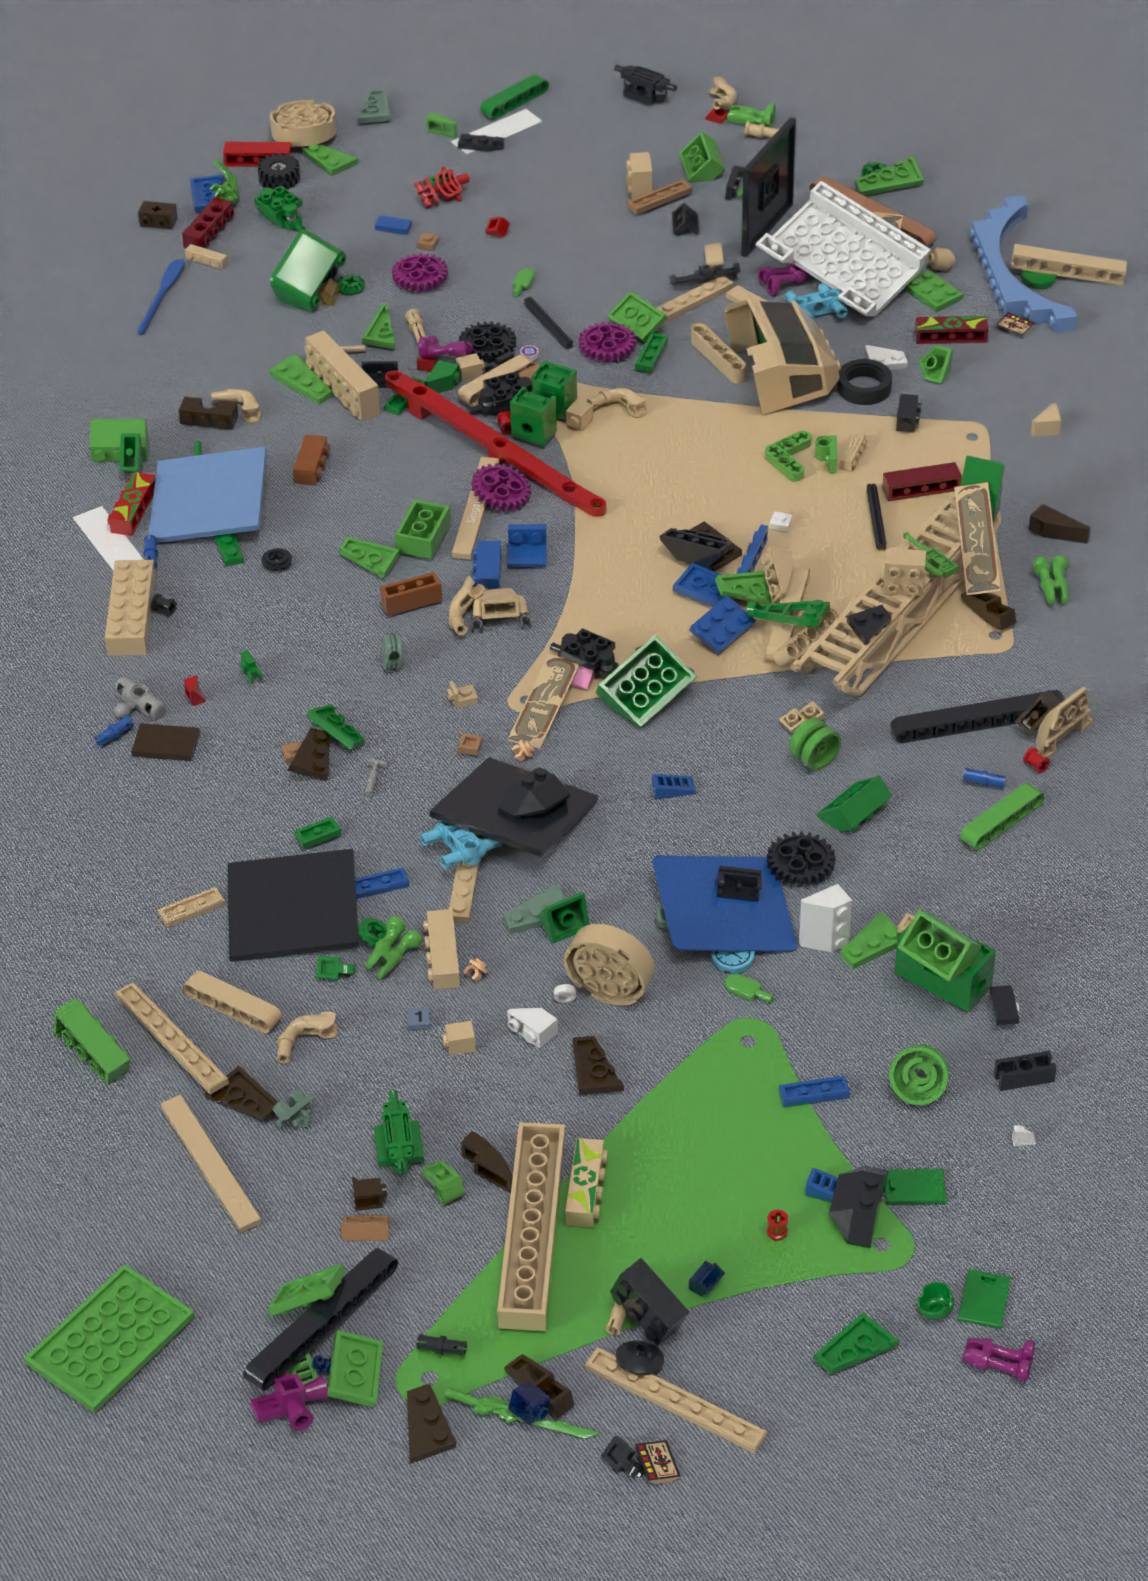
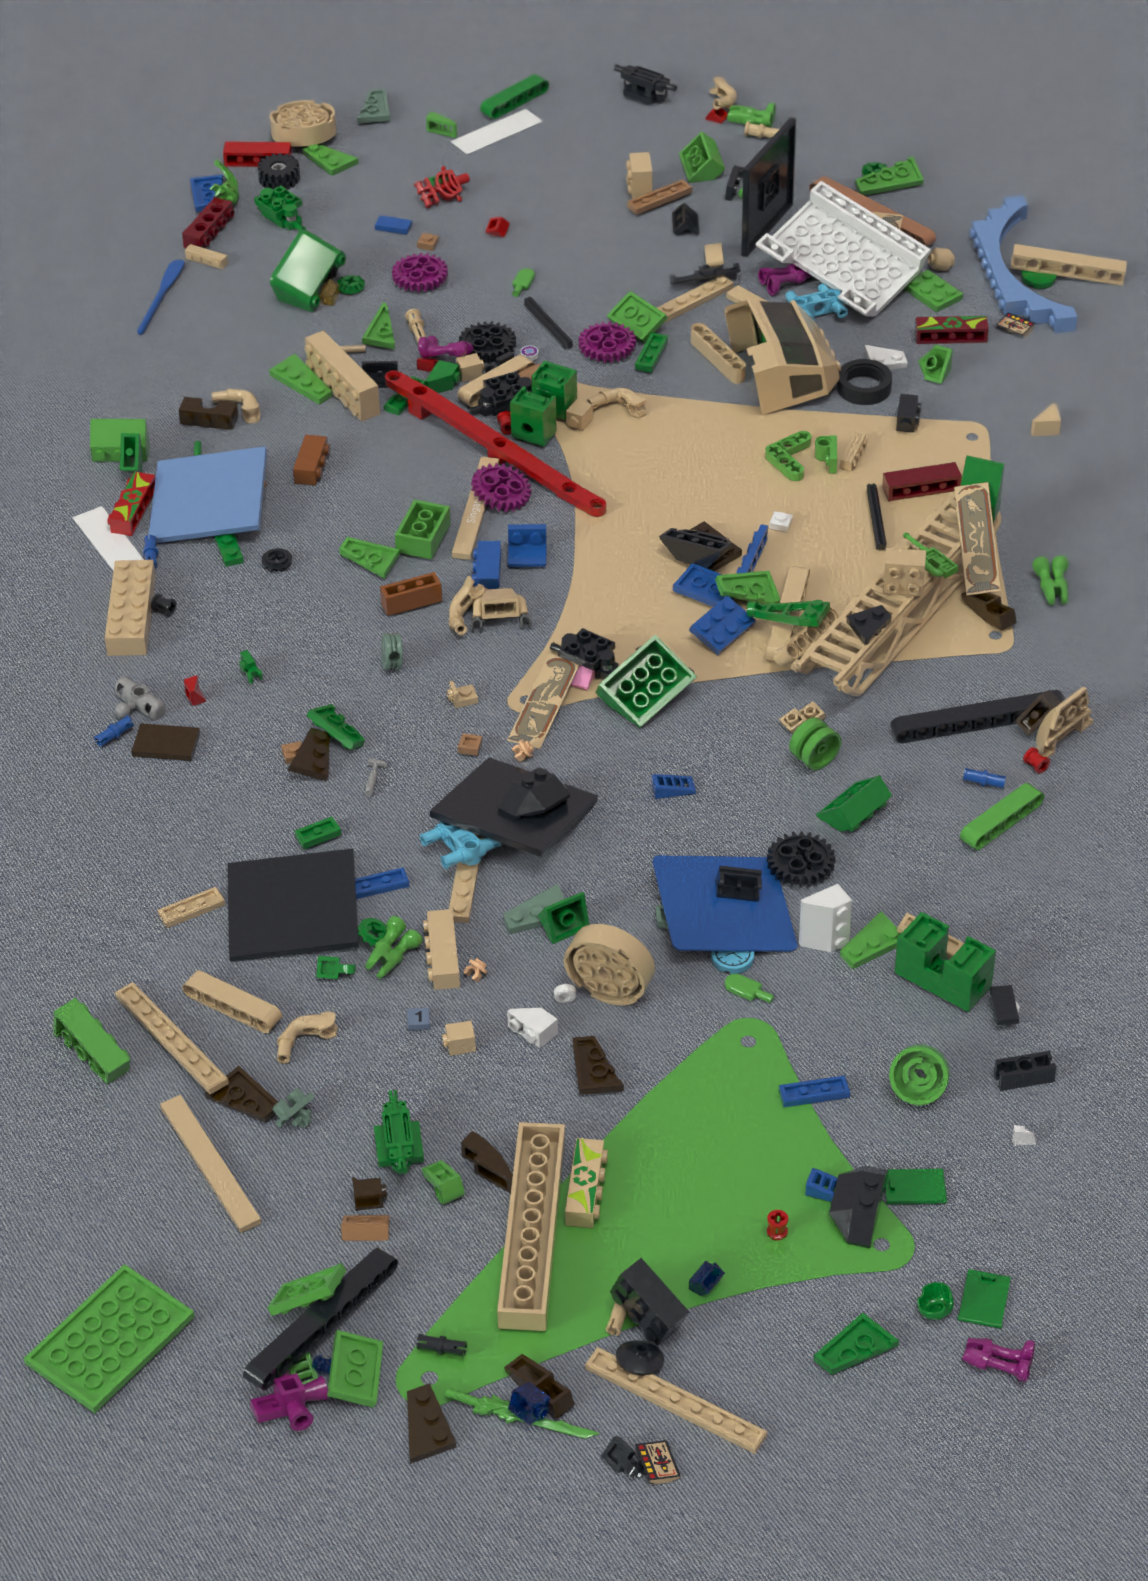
(157, 215): dark brown brick -> none
(480, 143): black hinge -> none
(778, 568): tan slope -> none
(938, 945): bright green slope -> none
(1056, 525): dark brown slope -> none

